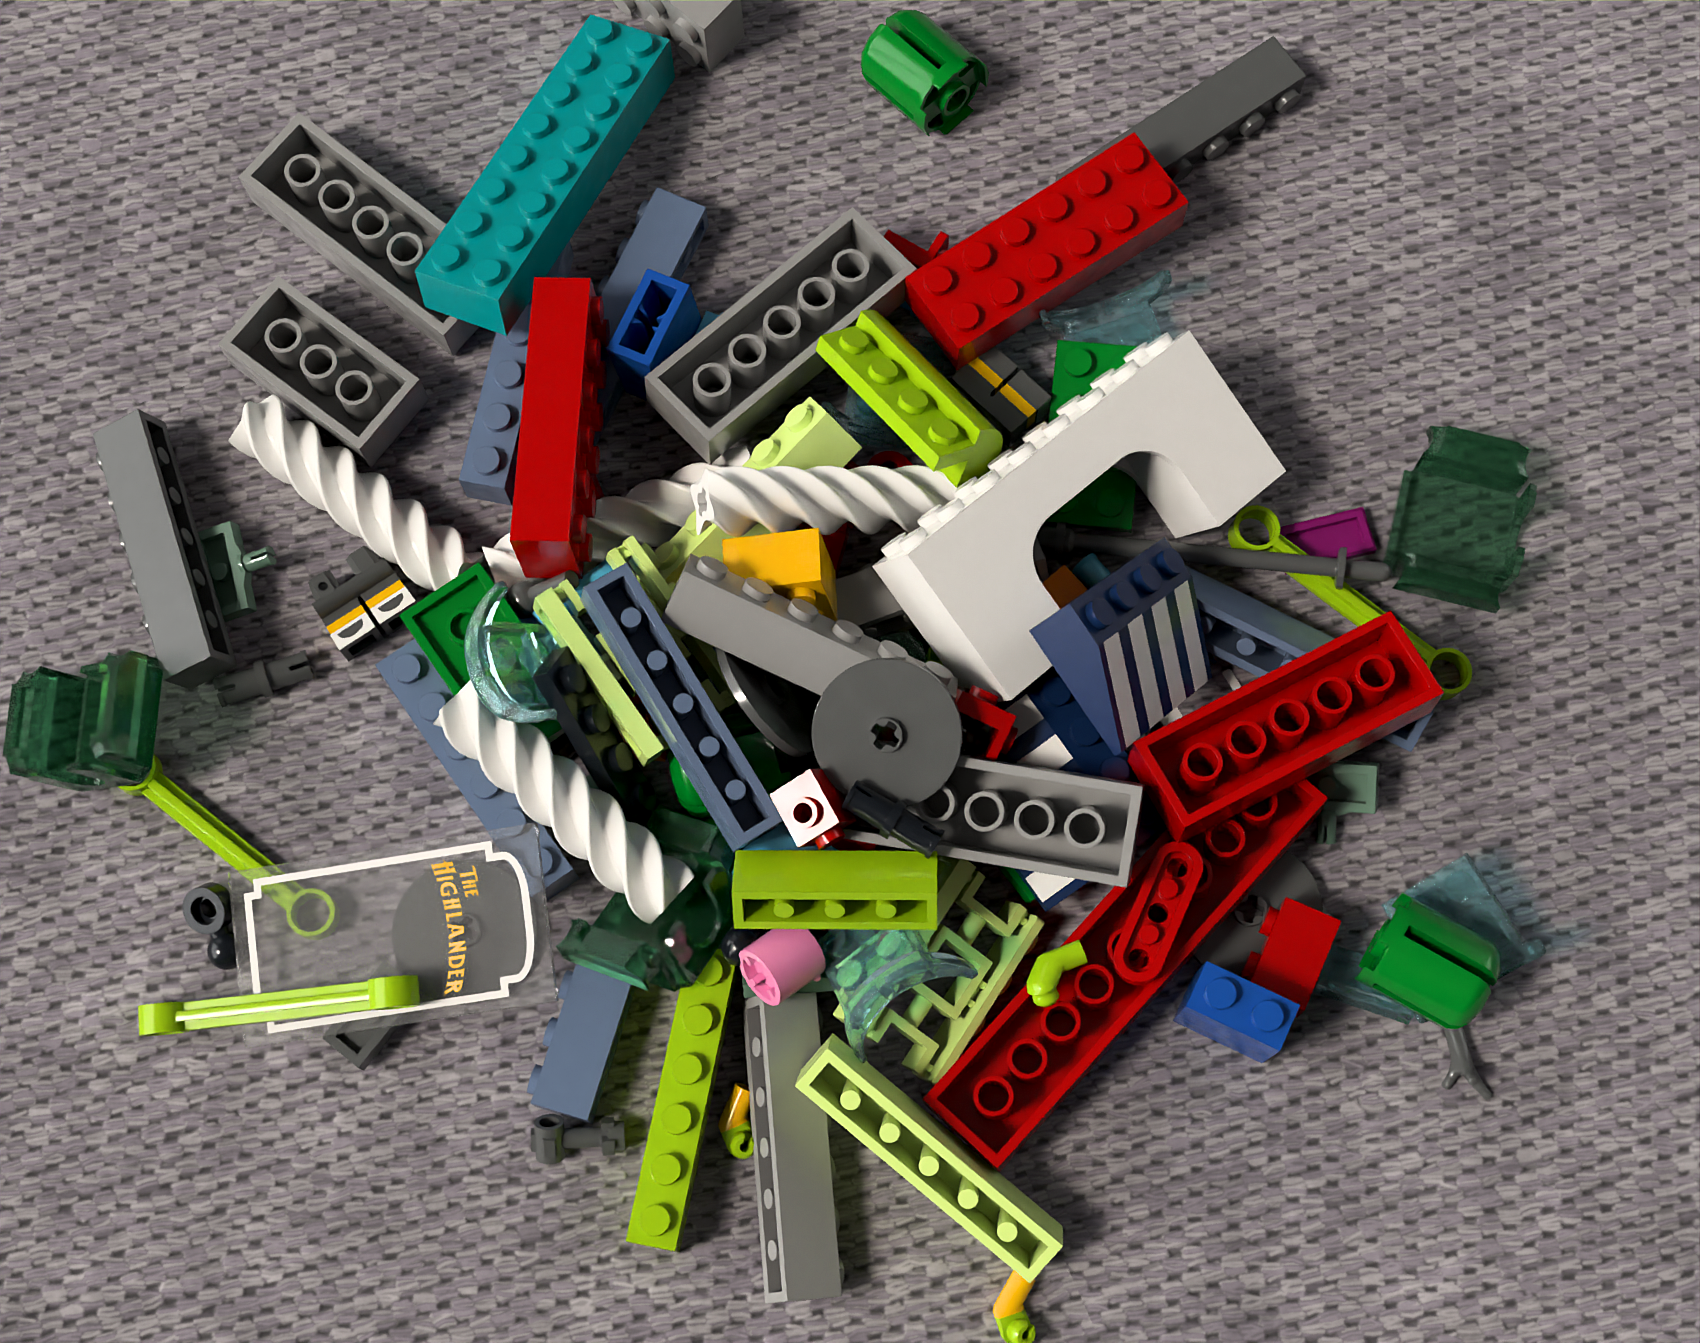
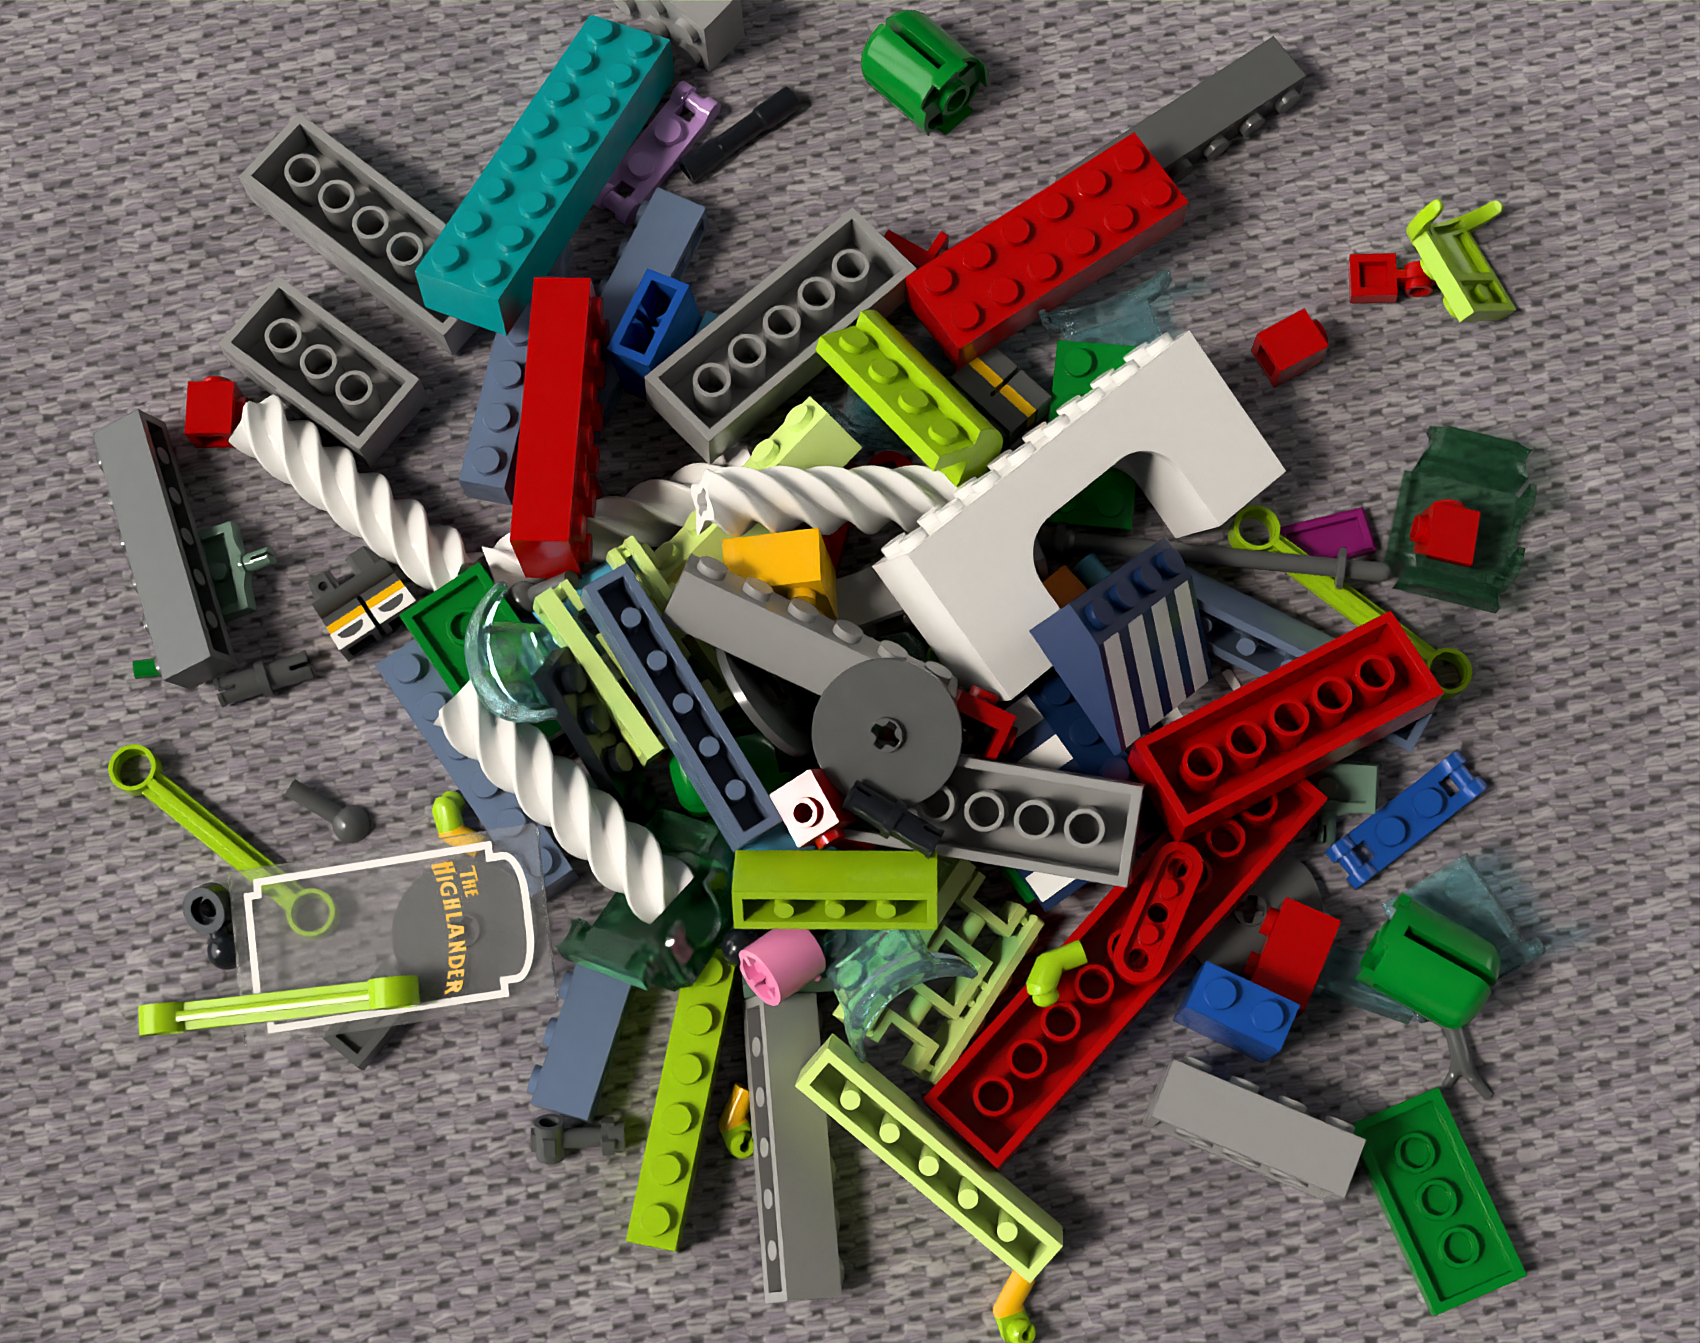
(88, 728): clear green piece -> none
(213, 411): none -> red brick
(348, 823): none -> dark grey bar
(448, 815): none -> lime arm
(657, 152): none -> lavender plate
(761, 119): none -> black piece
(1254, 1130): none -> light grey brick
(1290, 347): none -> red brick
(1376, 278): none -> red plate
(1406, 819): none -> blue plate
(1436, 1202): none -> green plate
(1446, 532): none -> red brick
(1457, 263): none -> lime piece

